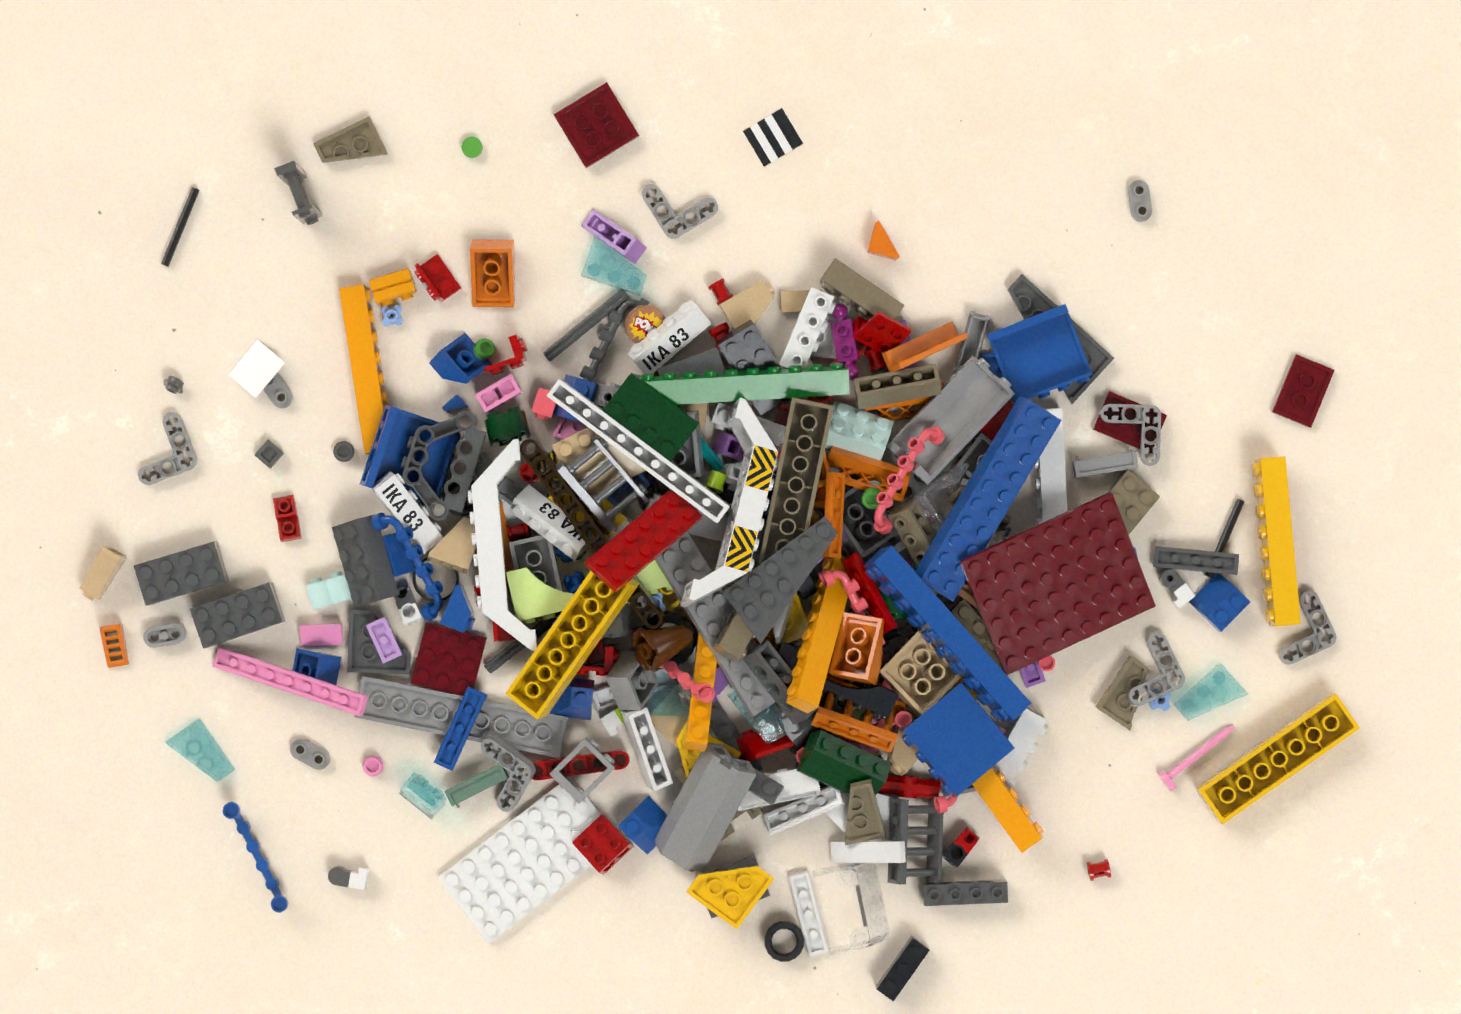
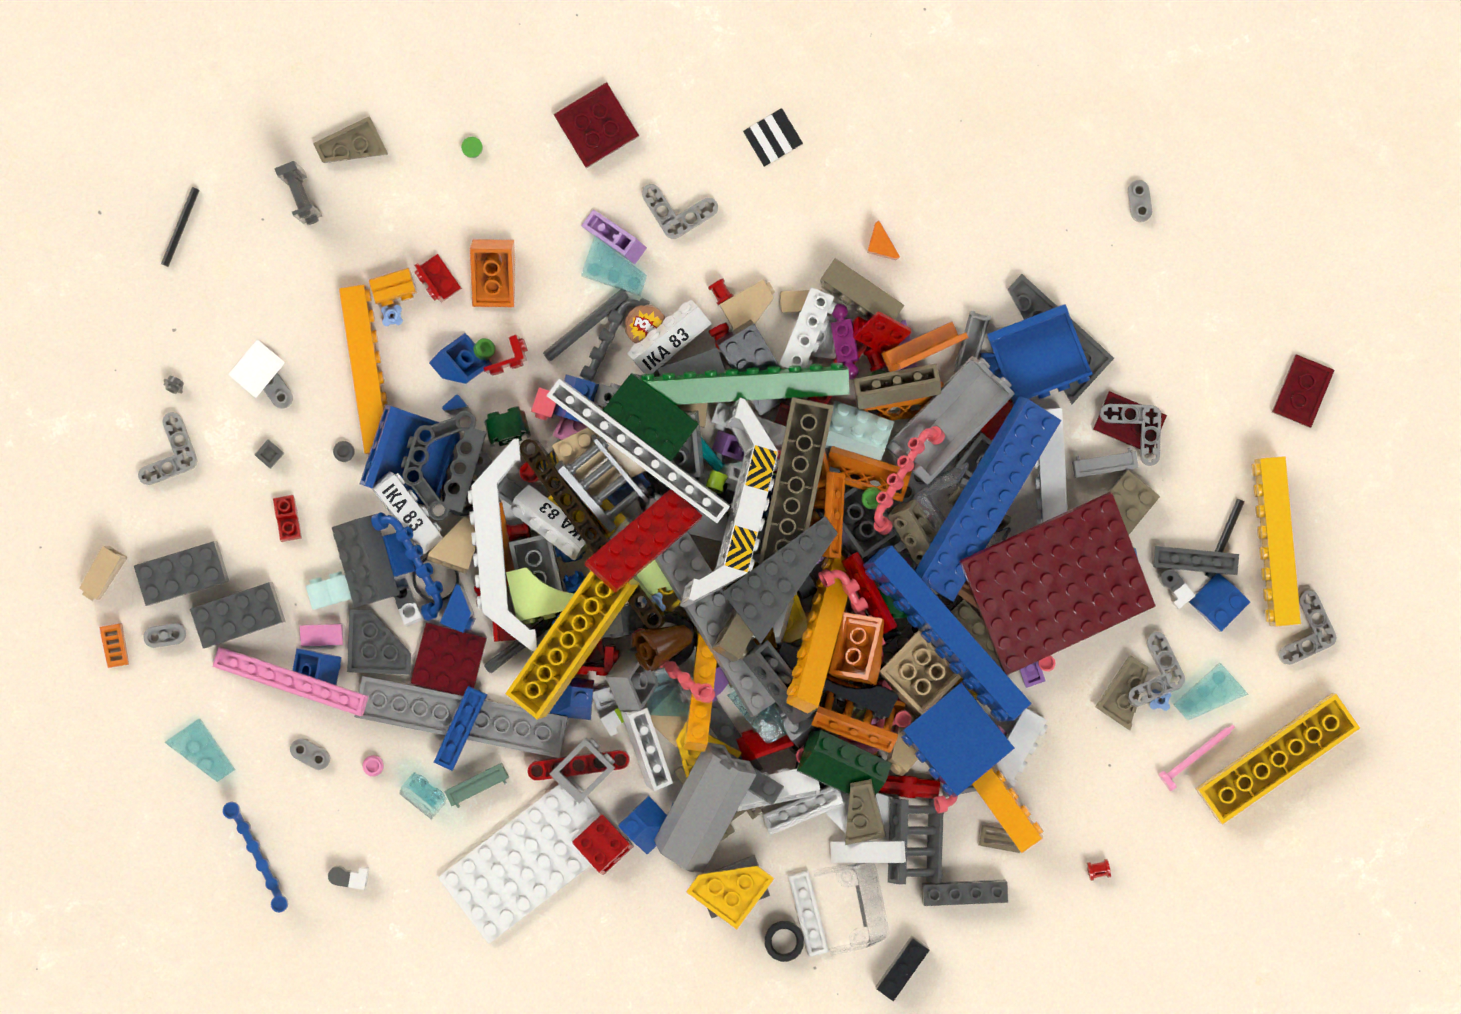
(384, 640): lavender plate -> none
(498, 393): bright pink brick -> none
(515, 768): light grey beam -> none
(960, 847): leg -> none
(994, 837): none -> dark tan tile

